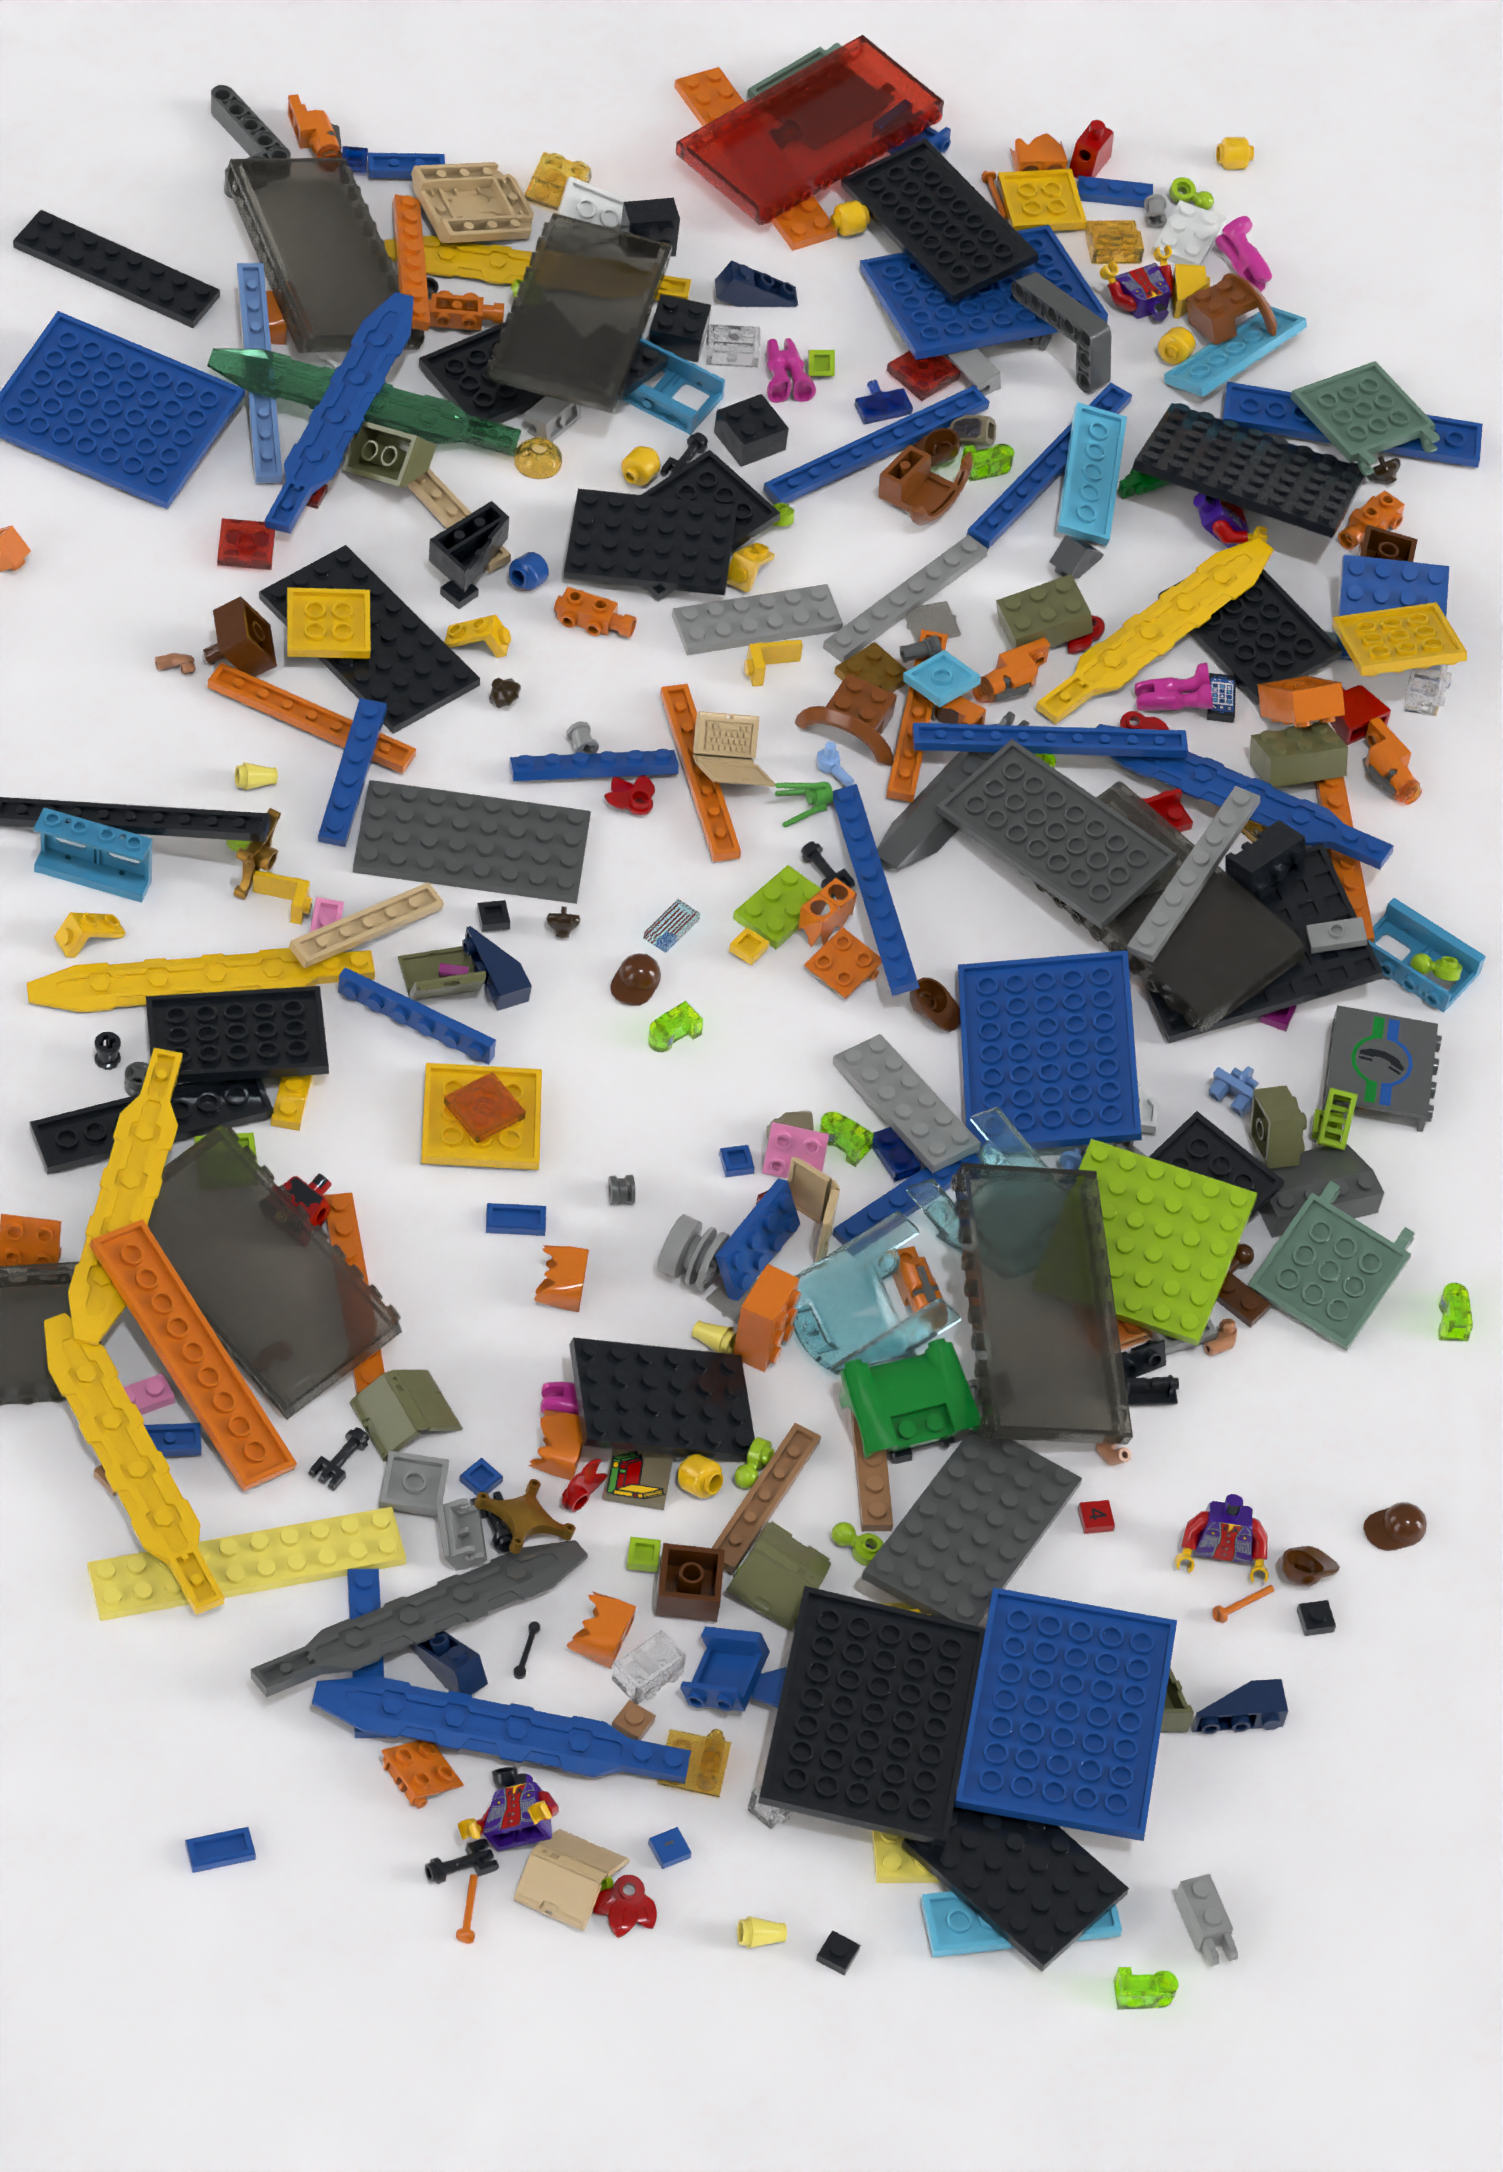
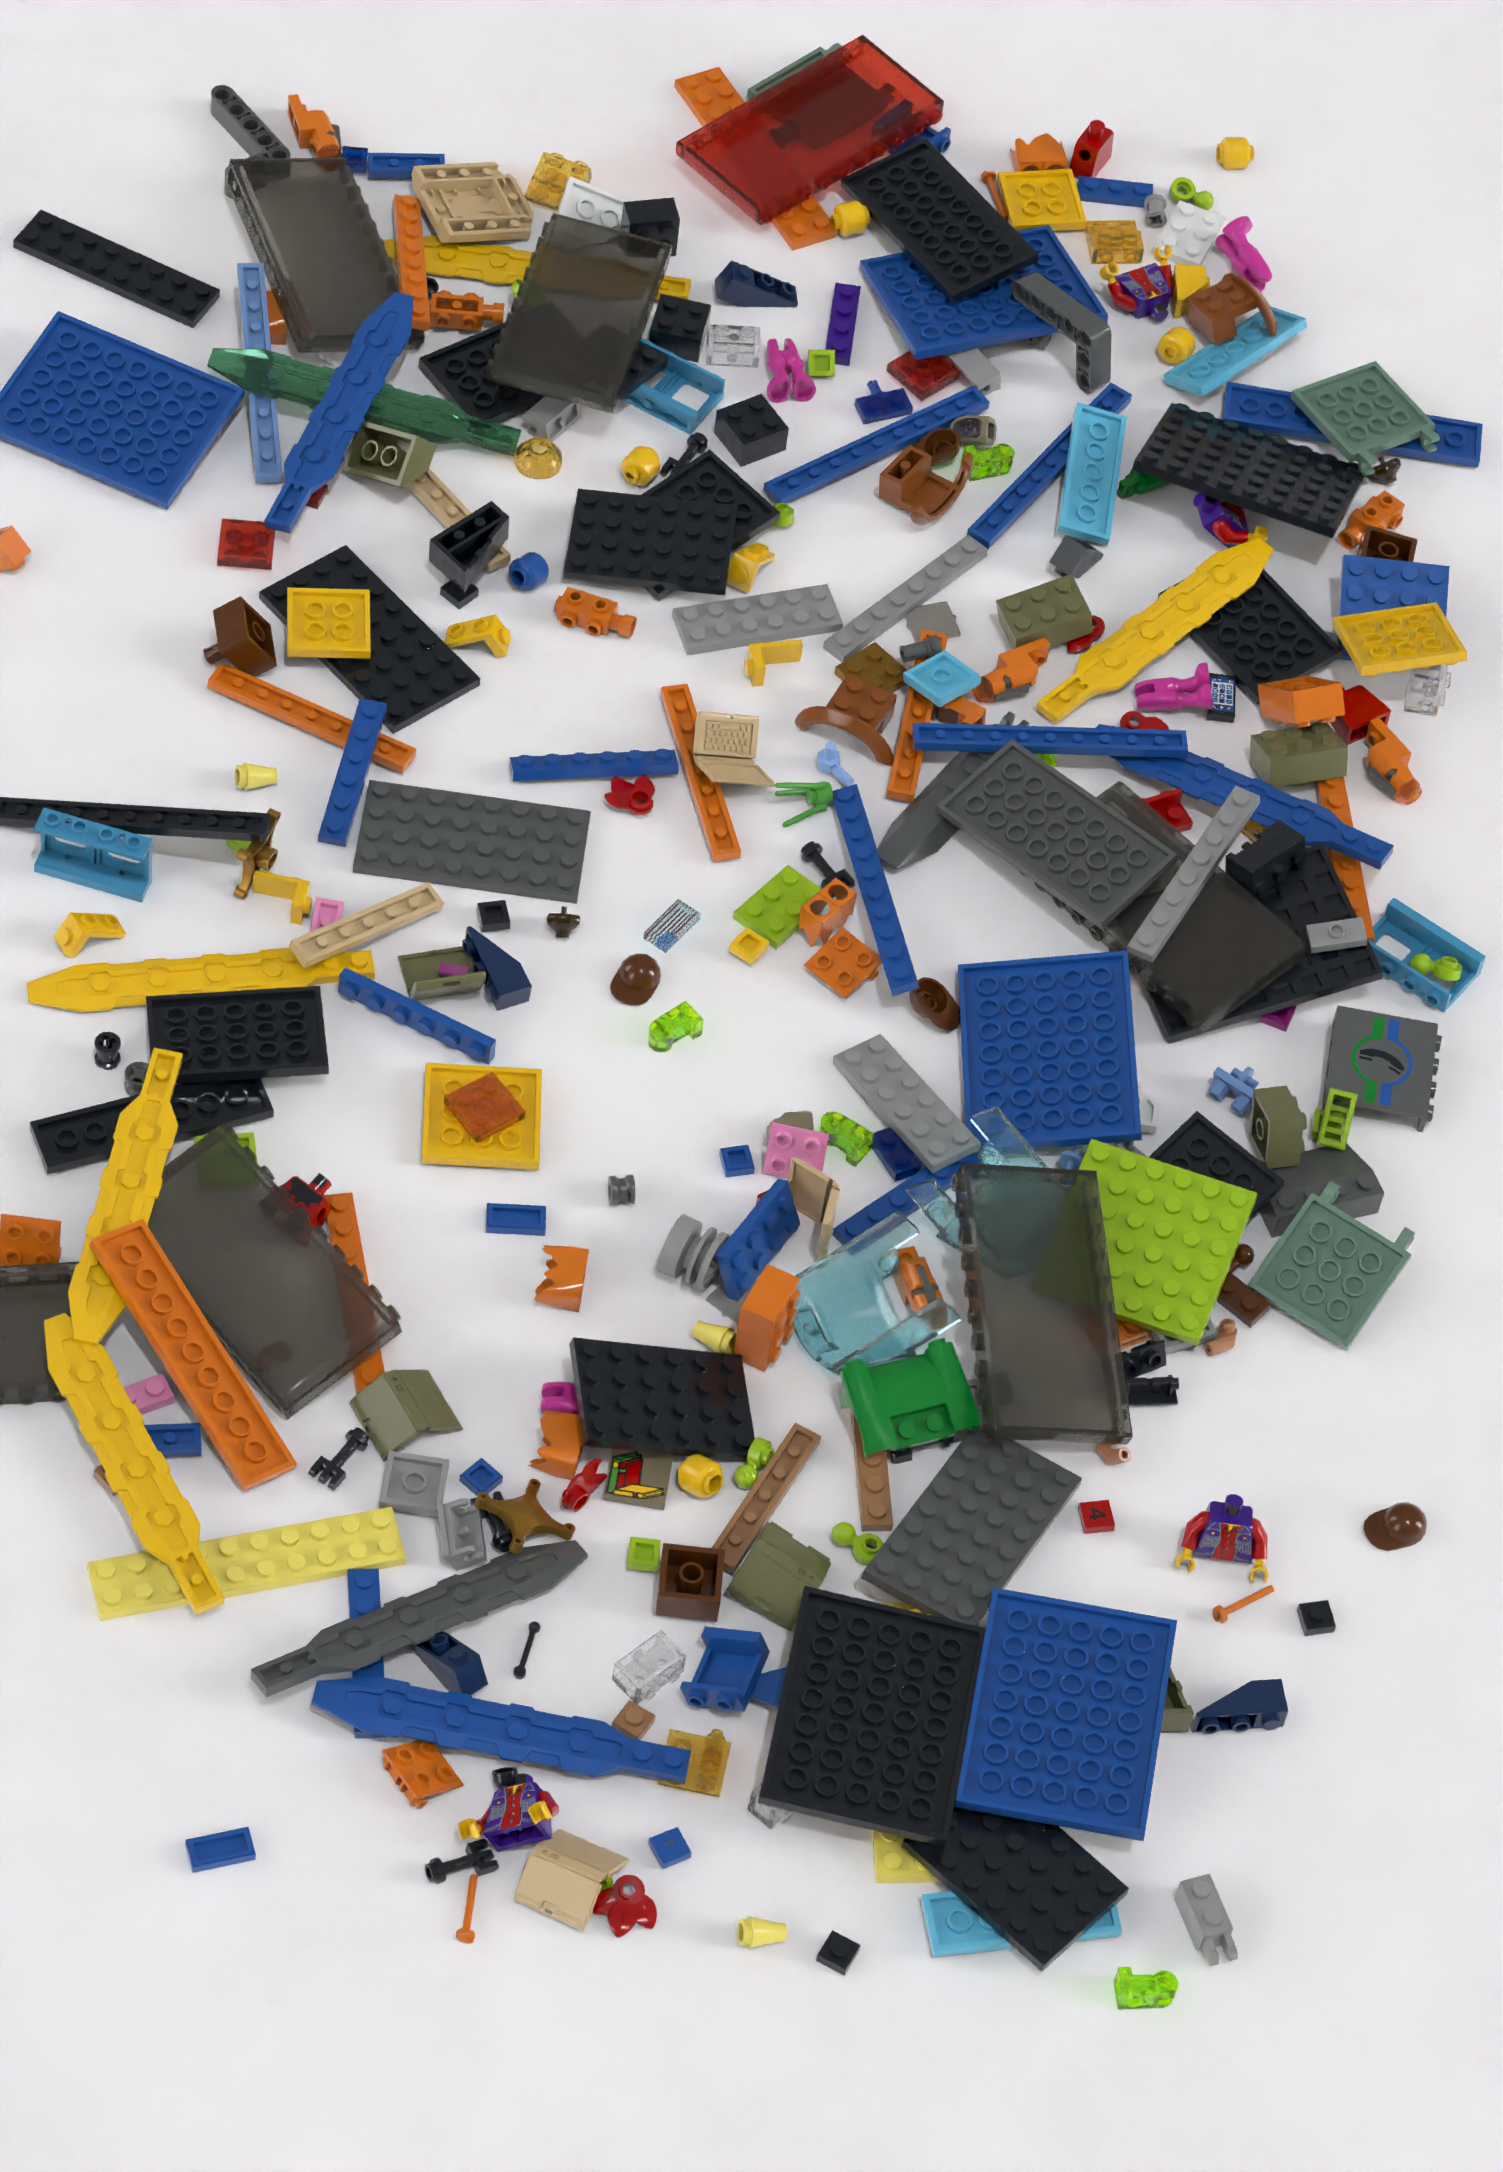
(175, 659): nougat arm -> none
(291, 1102): yellow plate -> none
(504, 692): dark brown piece -> none
(580, 735): light grey bush -> none
(606, 1632): orange piece -> none
(843, 322): none -> dark purple plate
(1307, 1565): reddish brown cap -> none
(1457, 1317): clear neon green leg -> none

